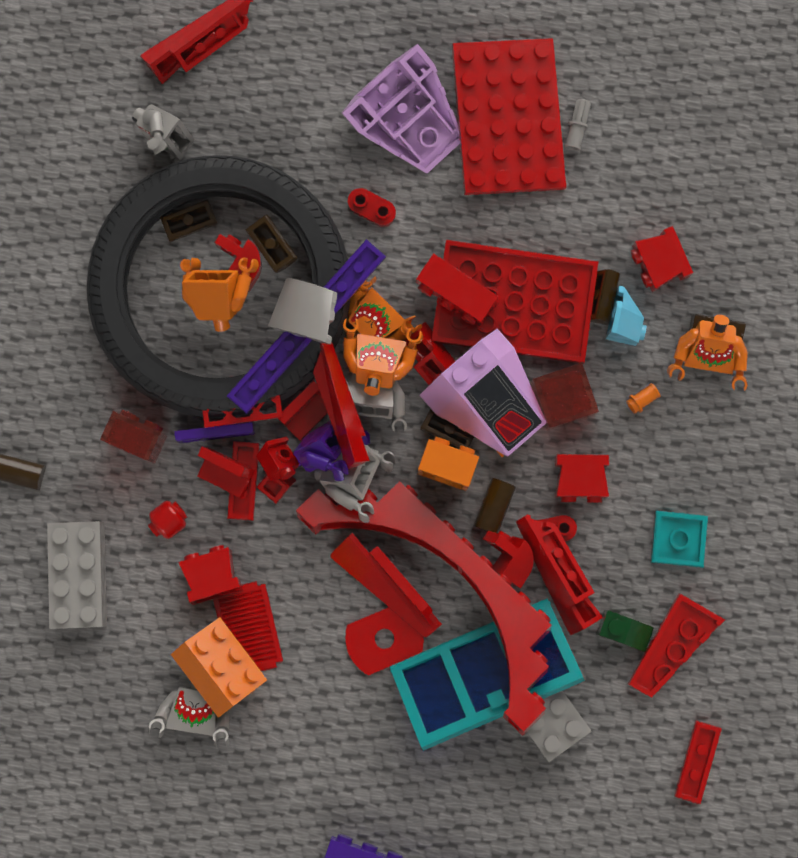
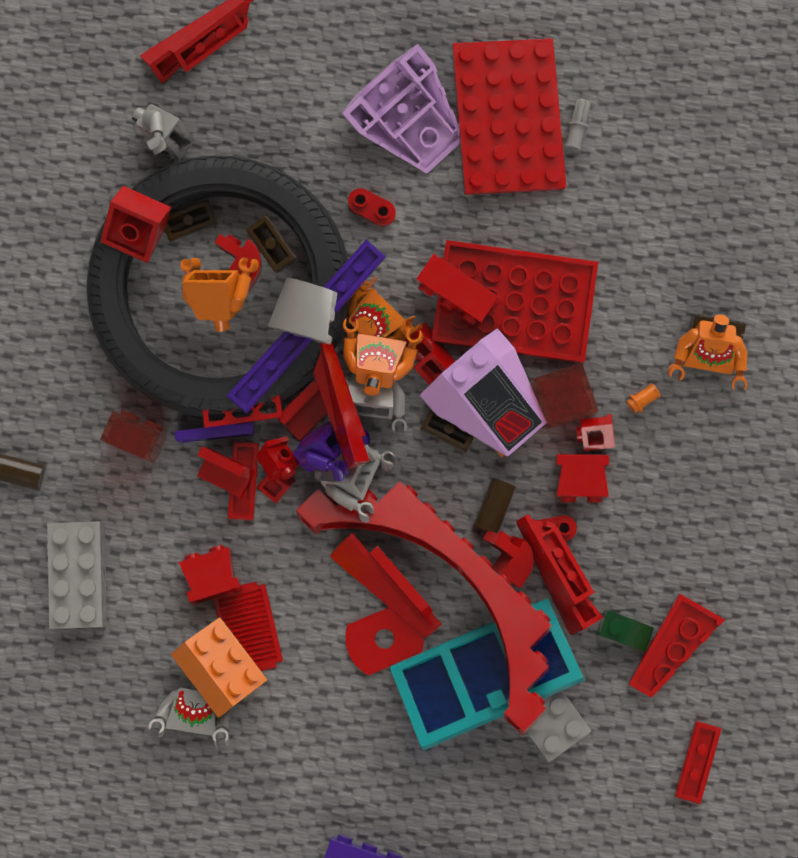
(135, 223): none -> red slope
(167, 519): red head -> none
(448, 464): orange brick -> none
(596, 440): none -> red brick
(604, 296): dark brown brick -> none
(626, 320): medium azure slope -> none
(661, 259): red hips -> none
(679, 539): teal tile -> none

